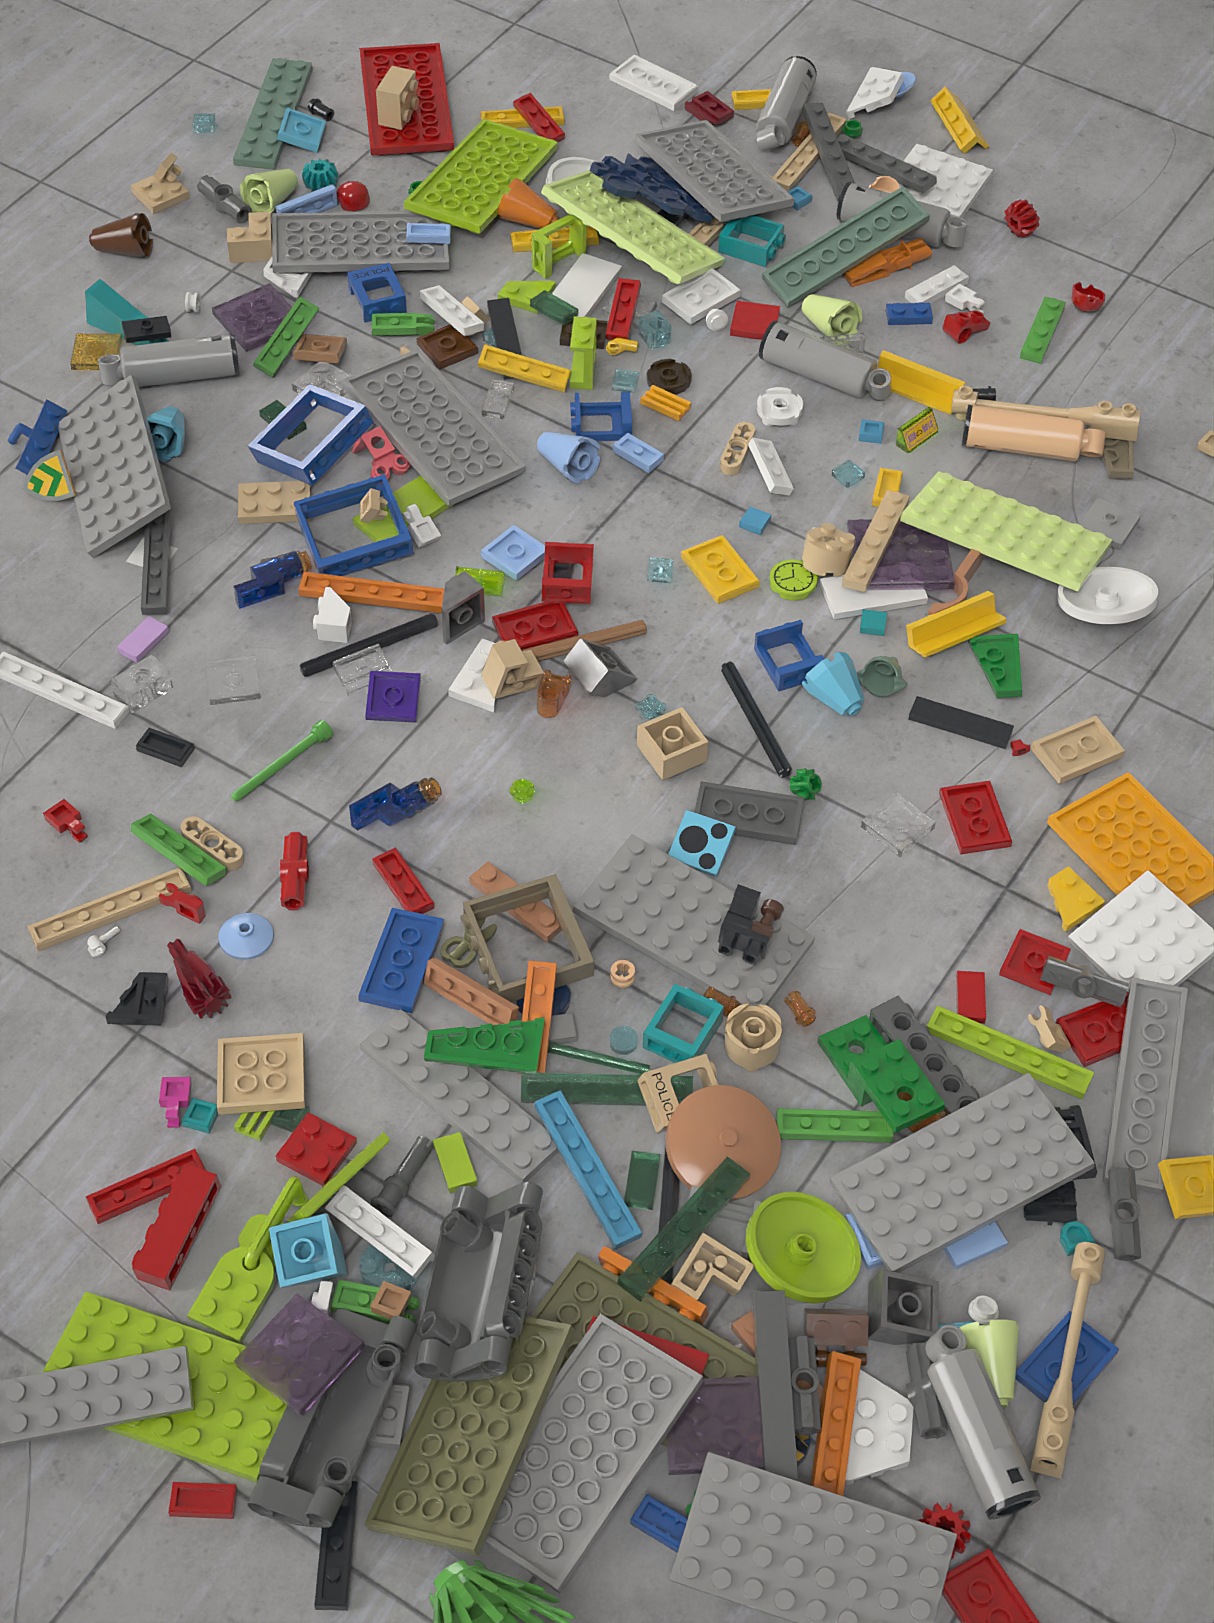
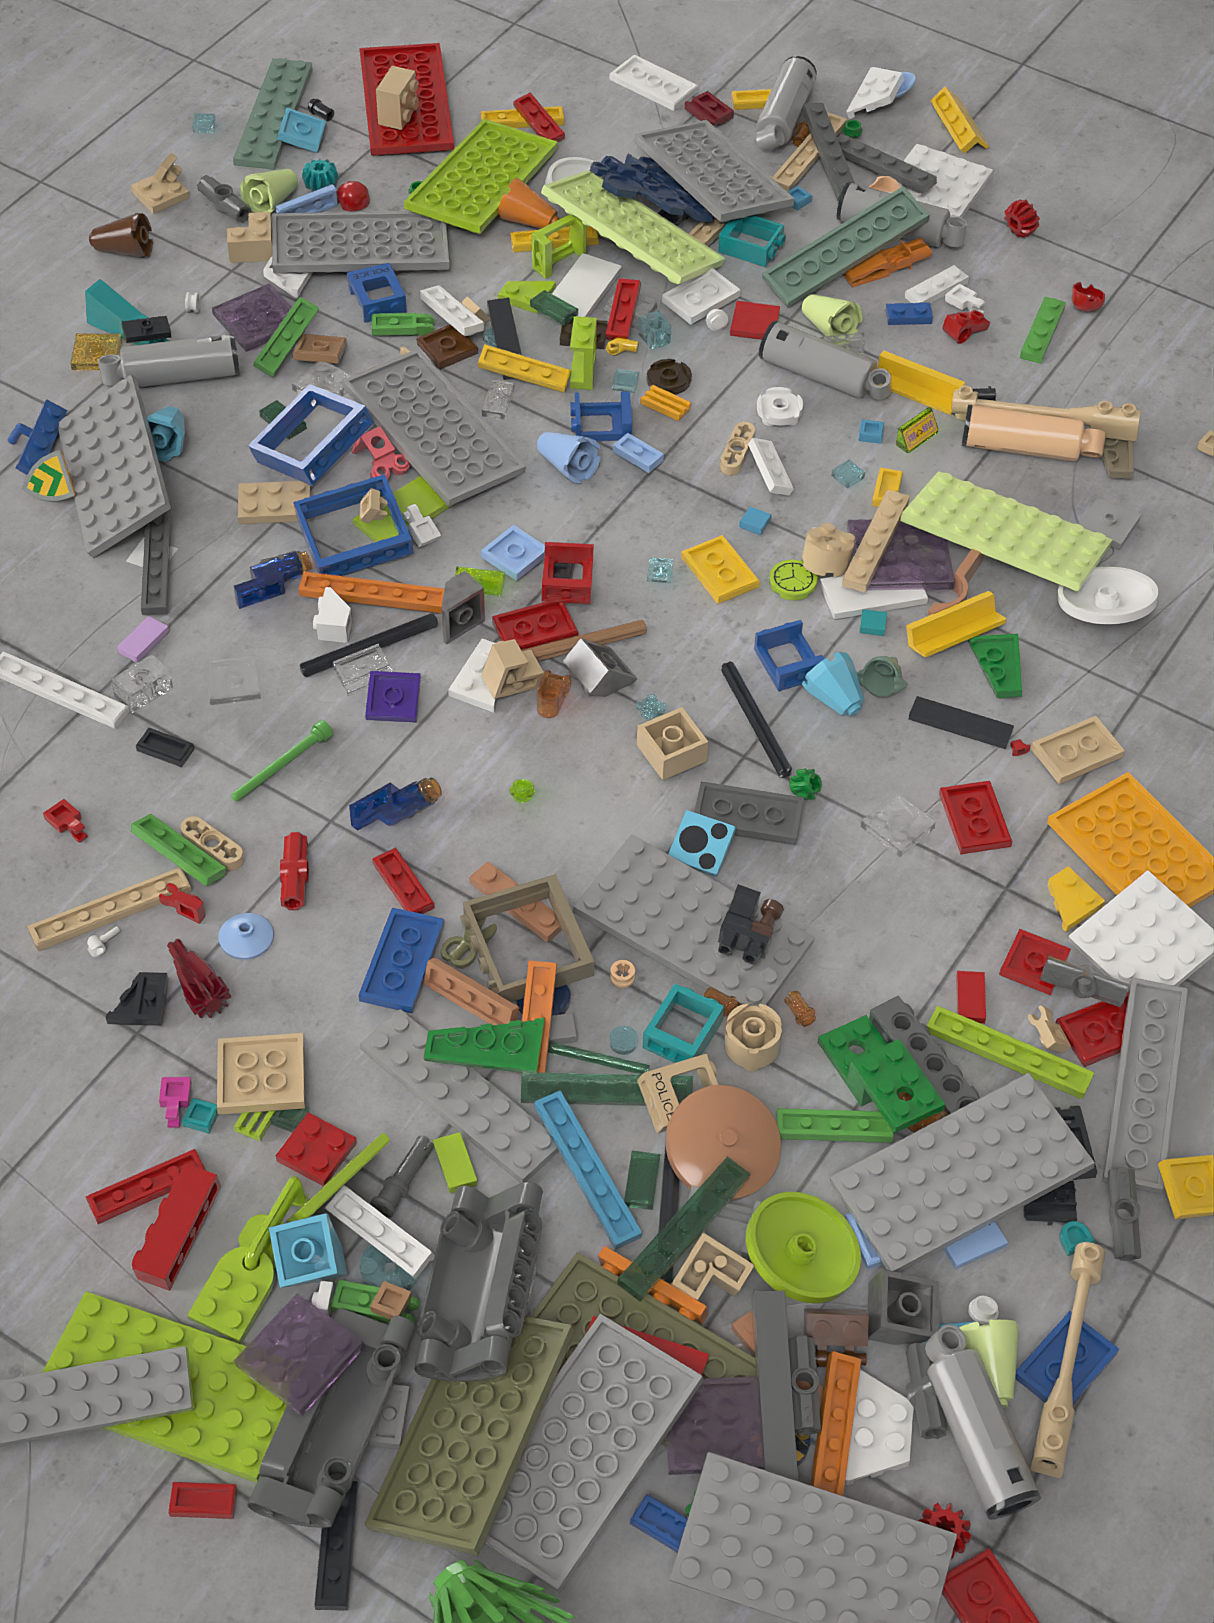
(428, 233): light blue tile -> none

